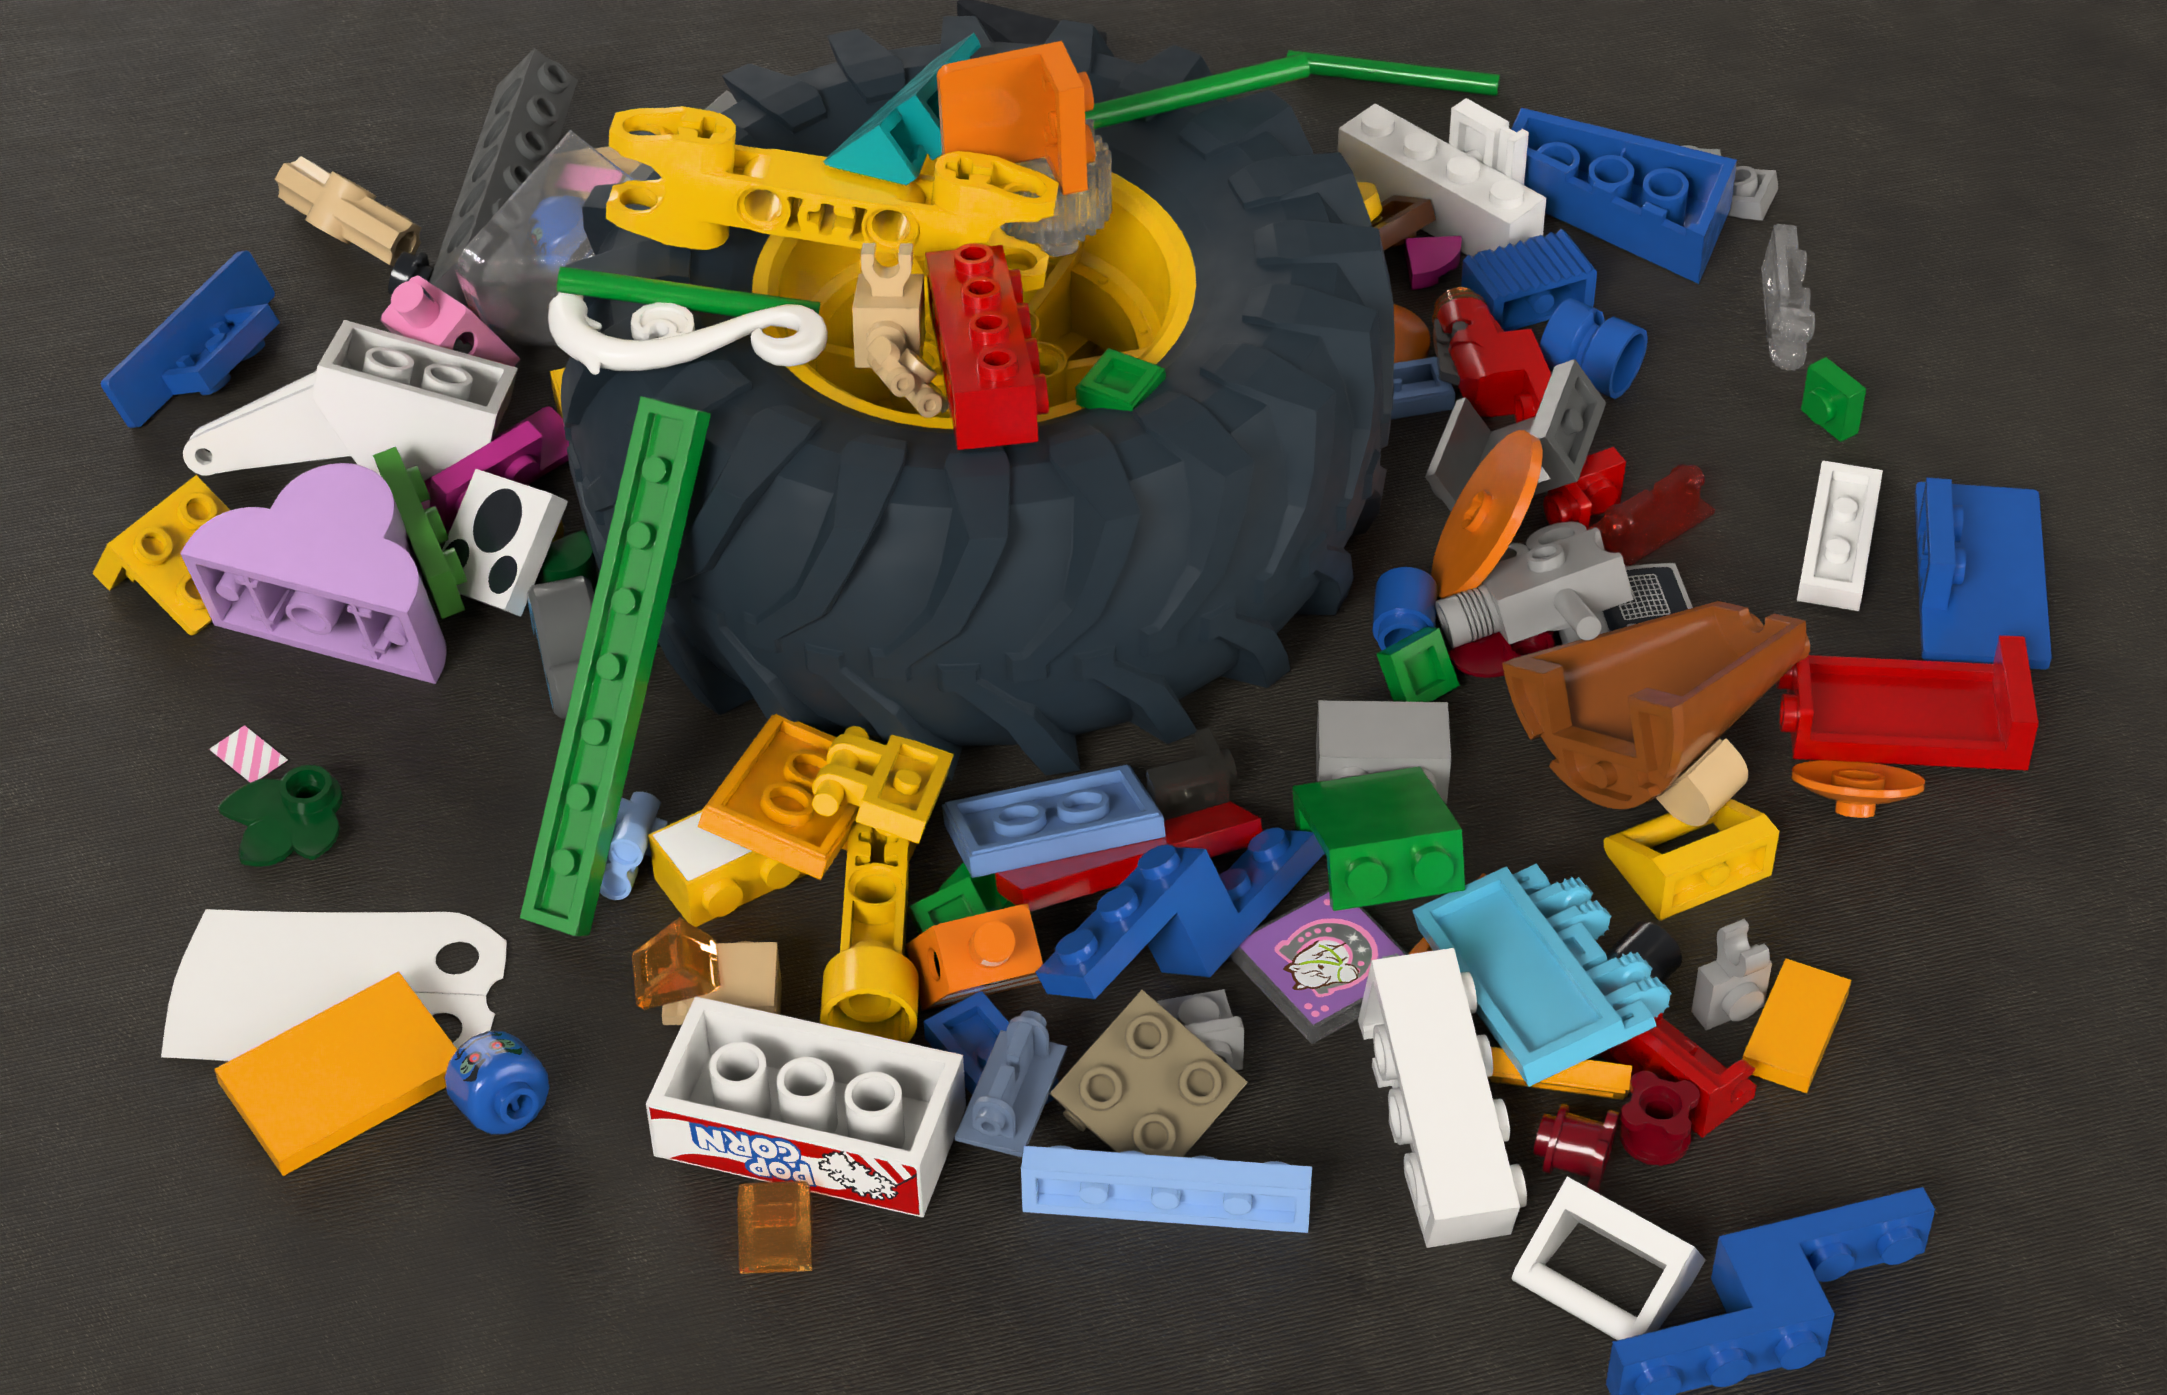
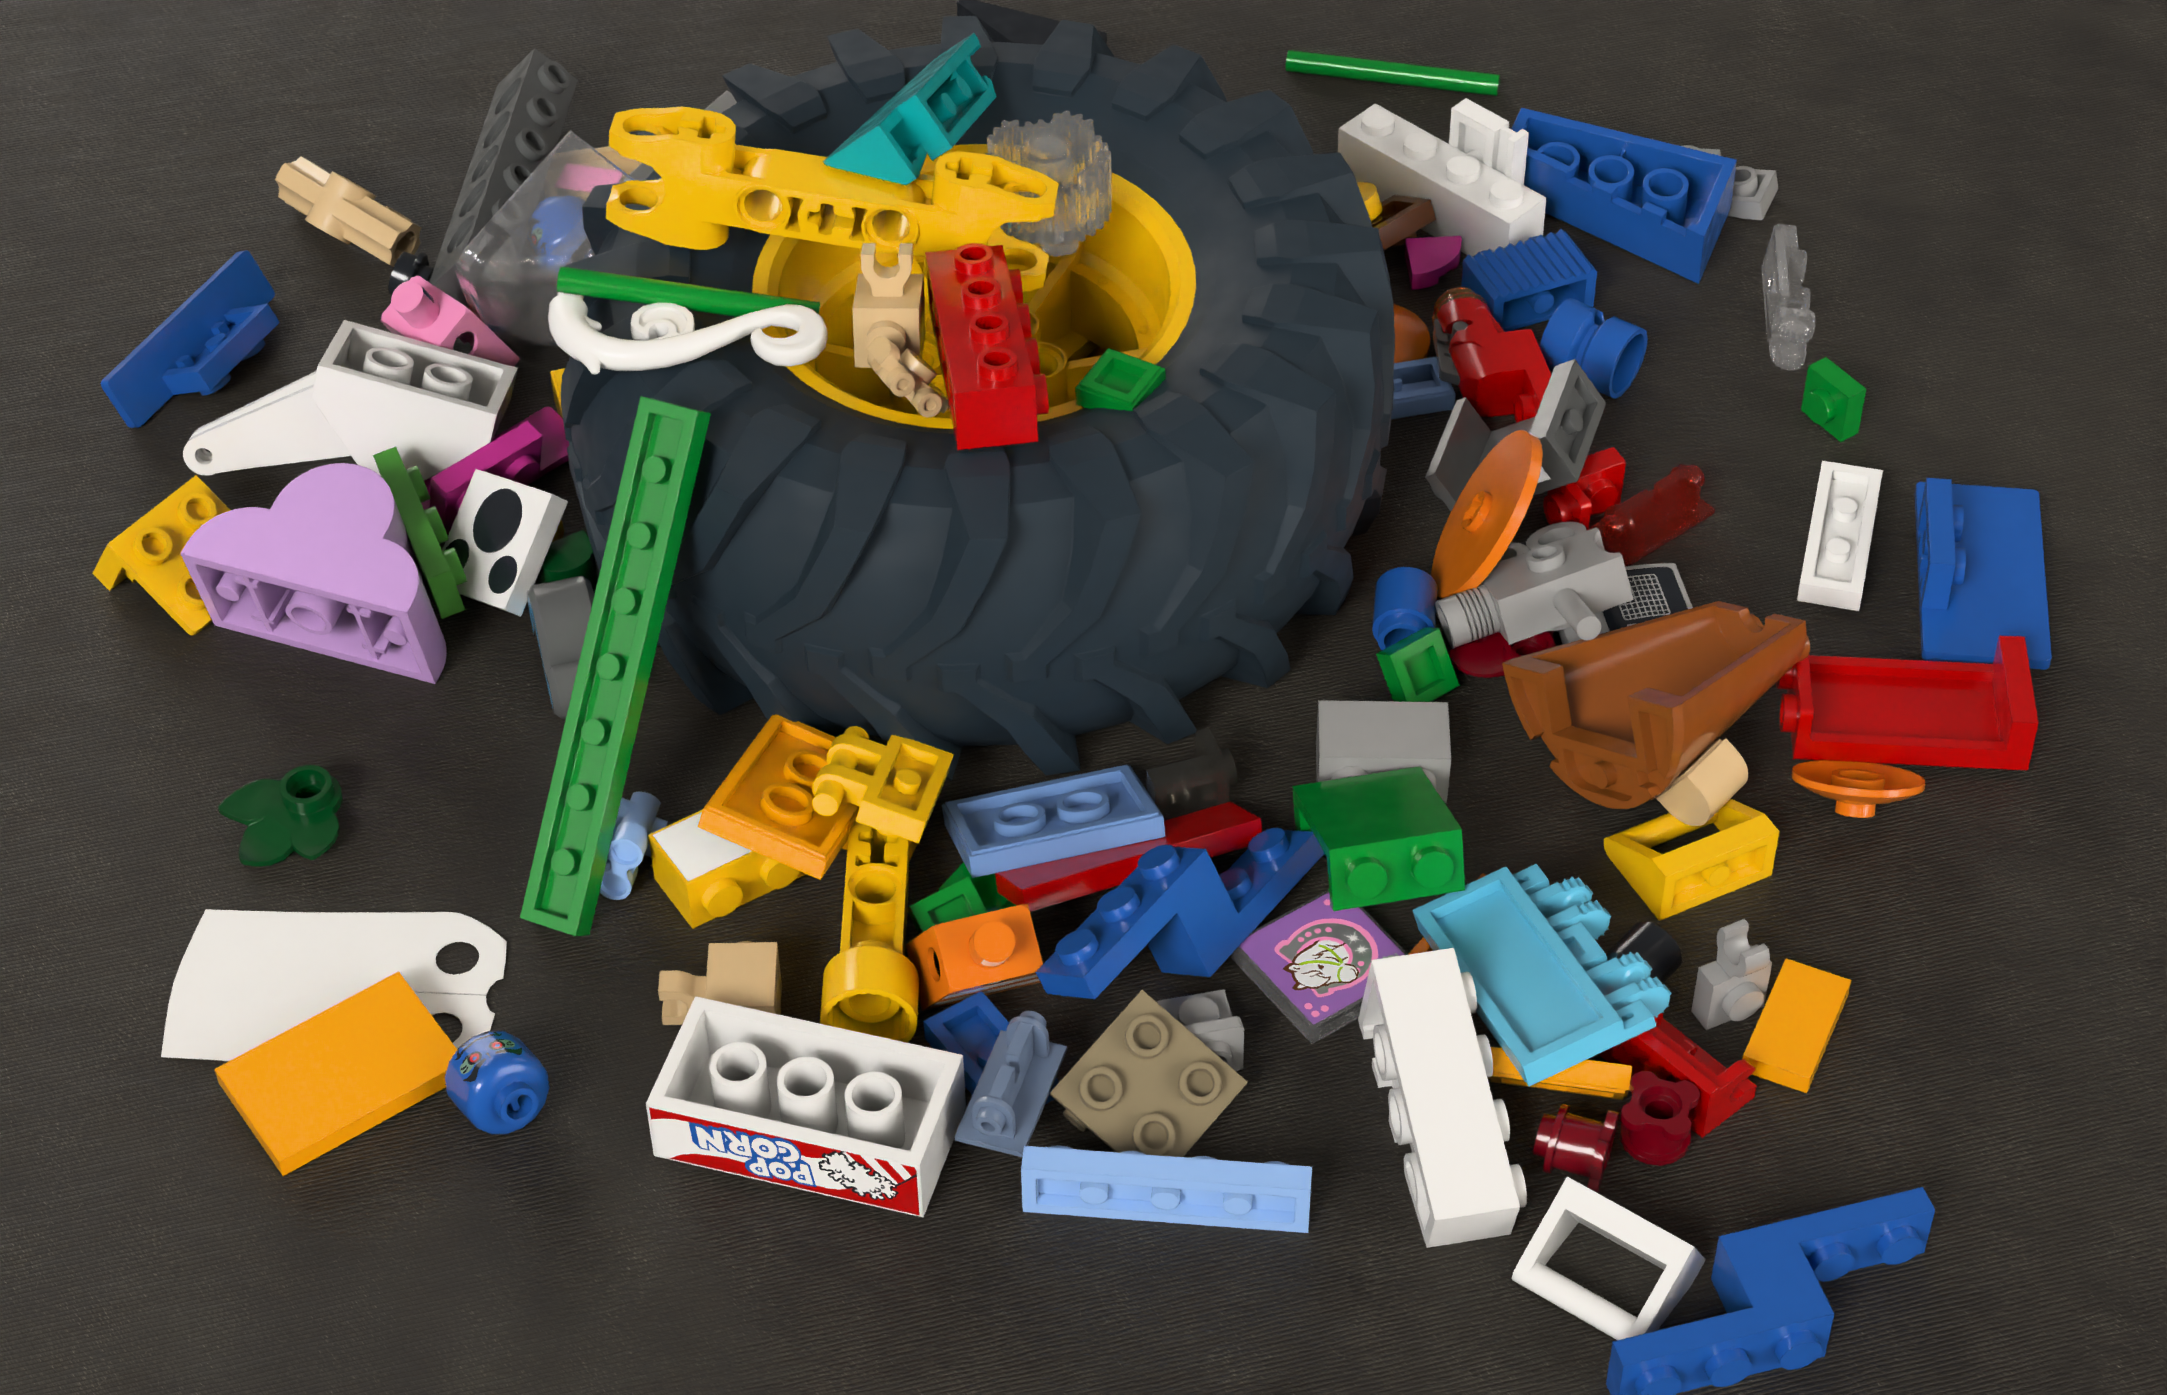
(248, 754): sticker -> none
(675, 966): clear orange slope -> none
(775, 1227): clear orange slope -> none
(1021, 110): orange bracket -> none
(1199, 91): green bar -> none

